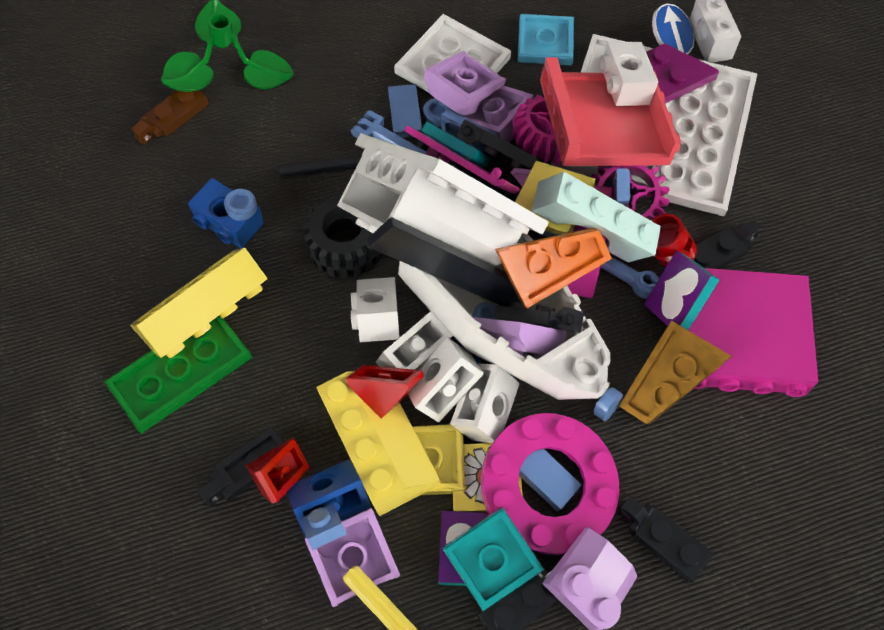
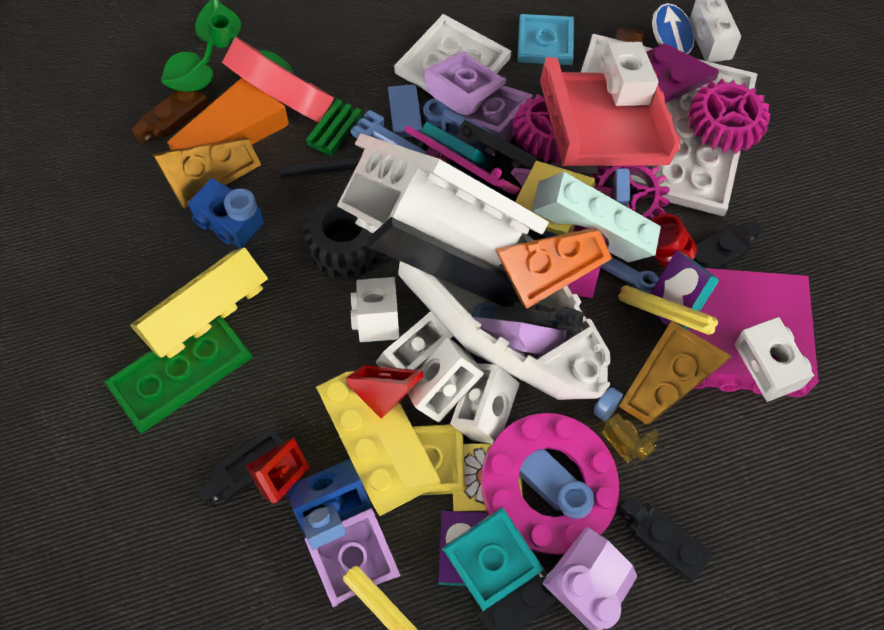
(194, 166): none -> pearl gold wing
(234, 115): none -> orange slope
(277, 81): none -> coral slope
(332, 121): none -> green tile
(575, 499): none -> medium blue tile
(626, 441): none -> clear yellow bracket
(630, 35): none -> reddish brown tile
(669, 310): none -> light yellow axle
(728, 116): none -> dark pink gear
(771, 376): none -> white brick

